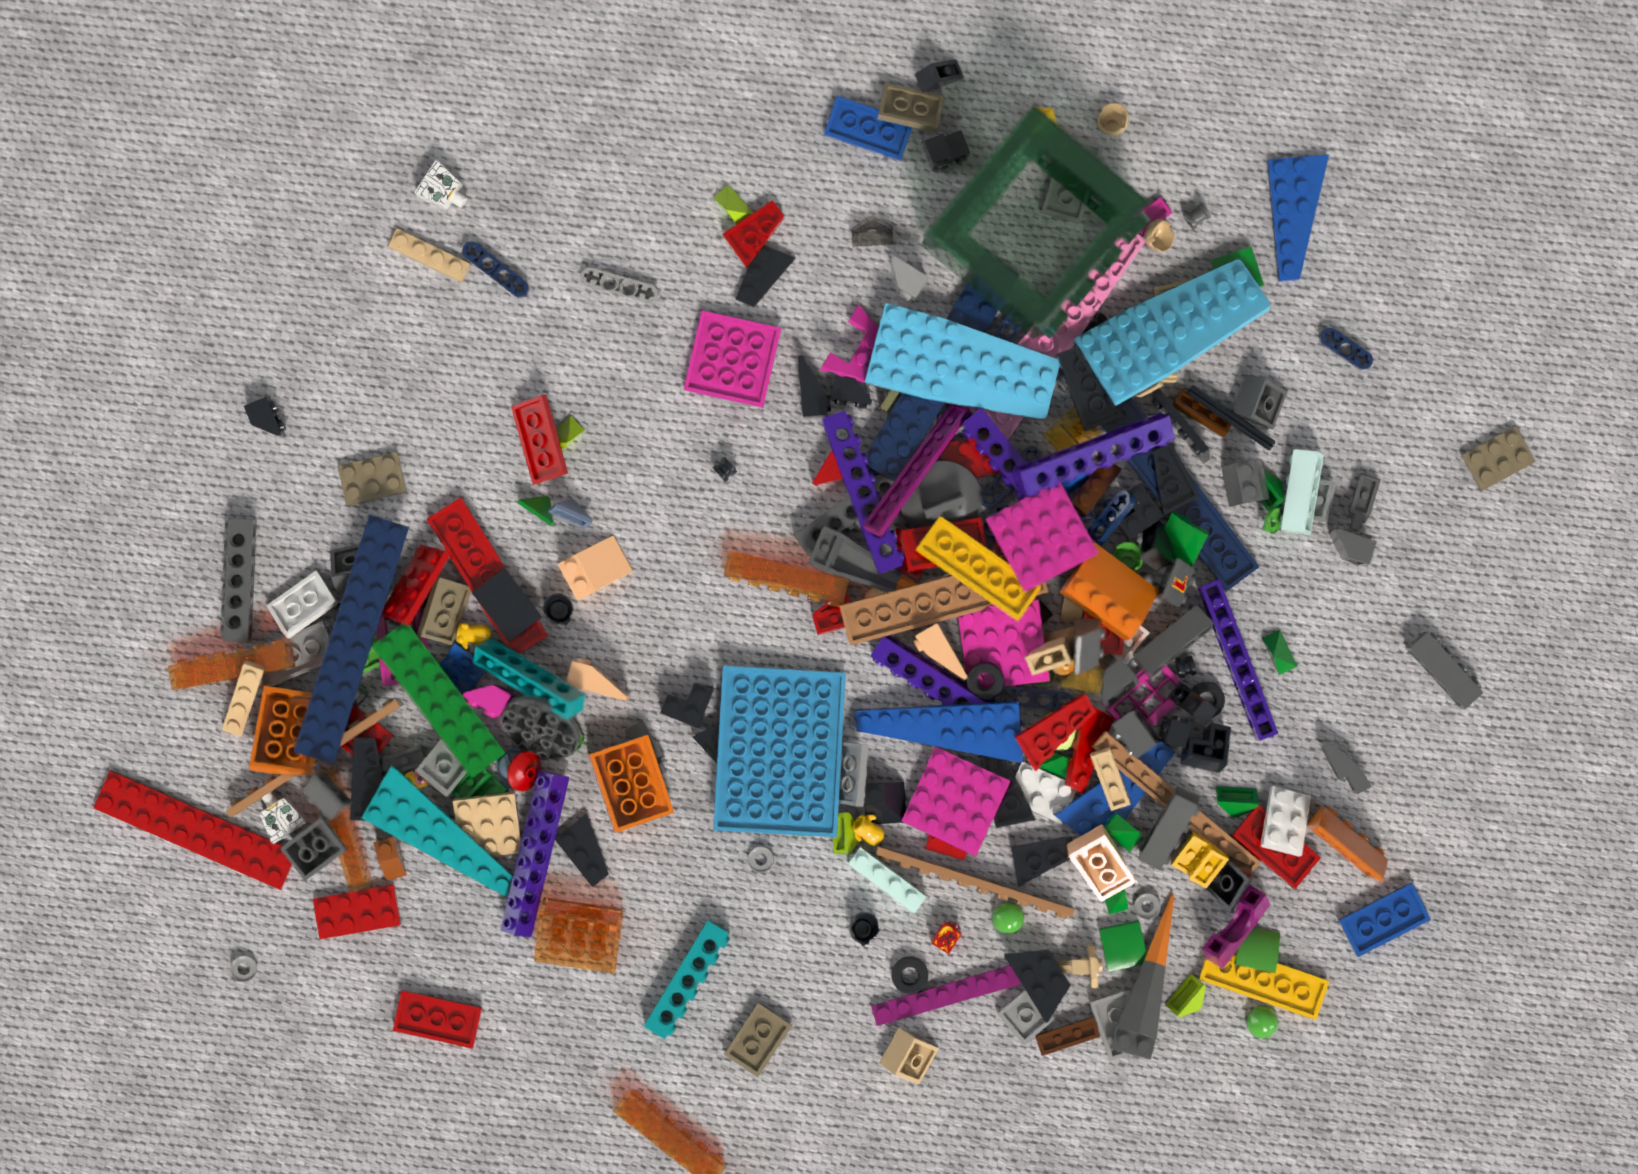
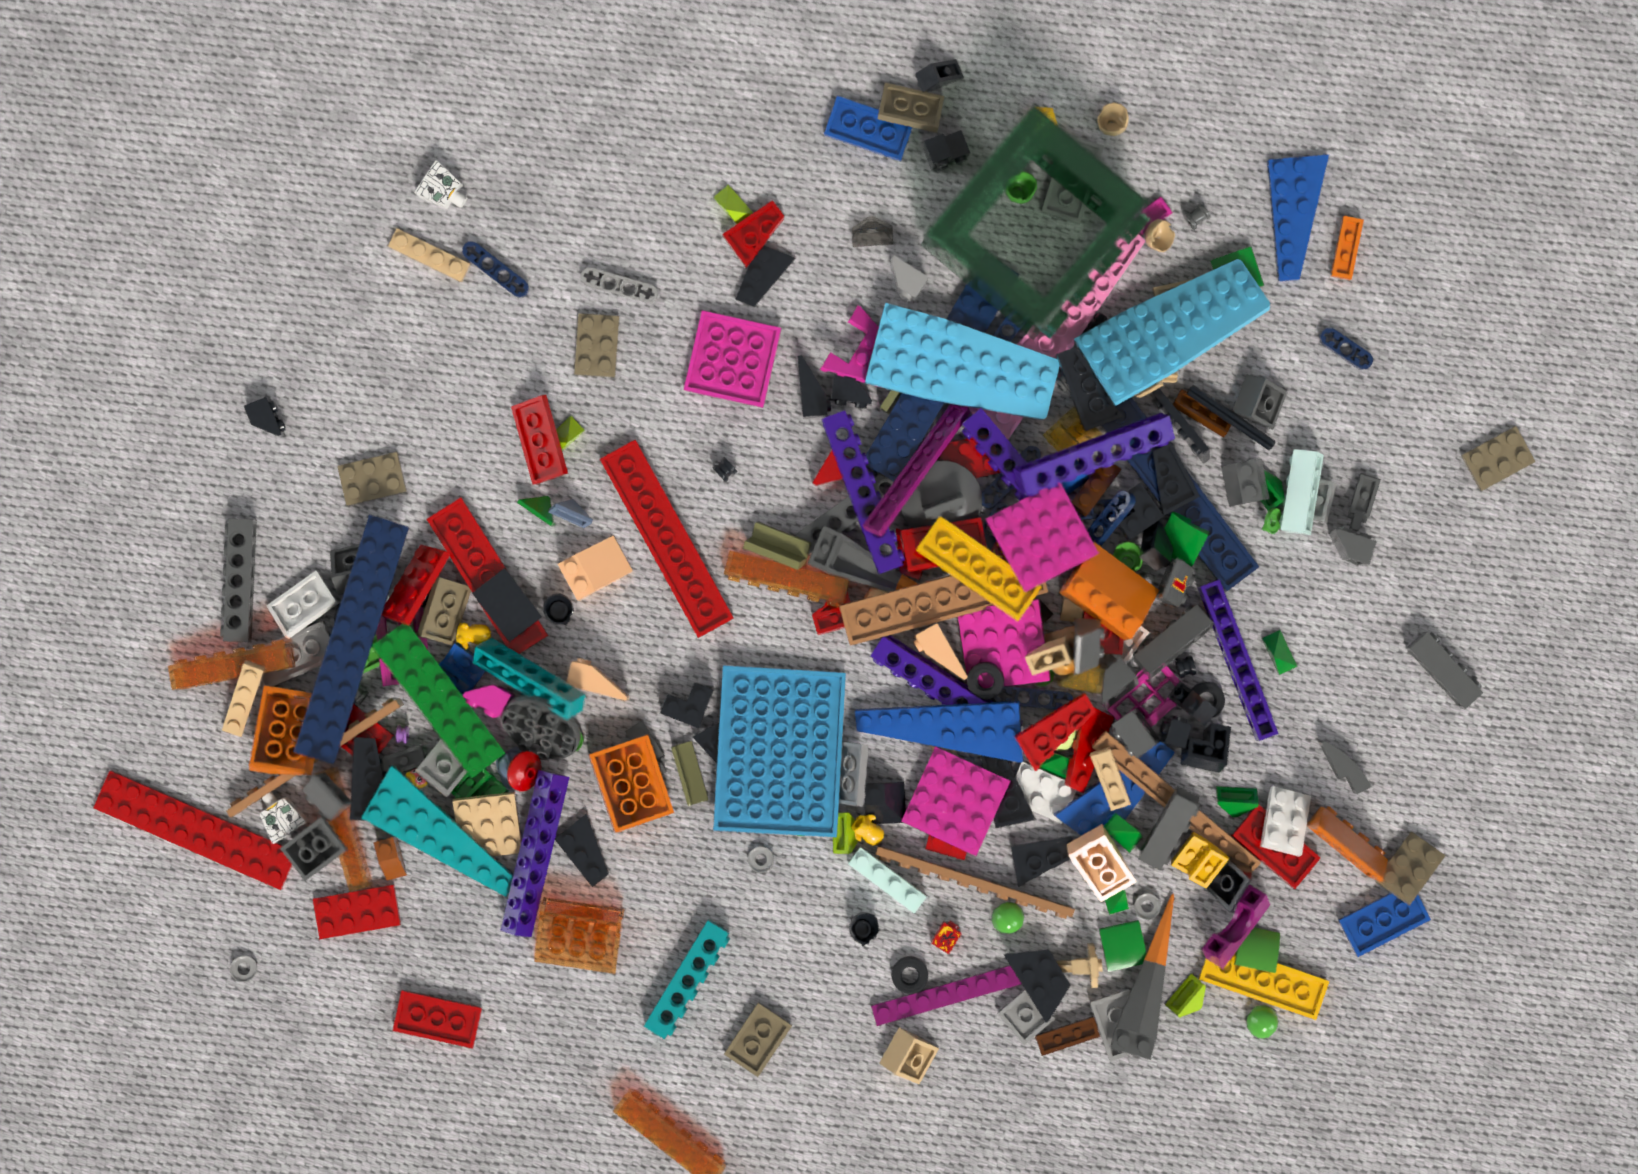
(402, 734): none -> medium lavender bush
(596, 345): none -> dark tan plate
(666, 538): none -> red plate
(689, 773): none -> olive panel
(778, 546): none -> olive panel
(1027, 186): none -> bright green hair
(1347, 248): none -> orange plate
(1411, 868): none -> dark tan plate

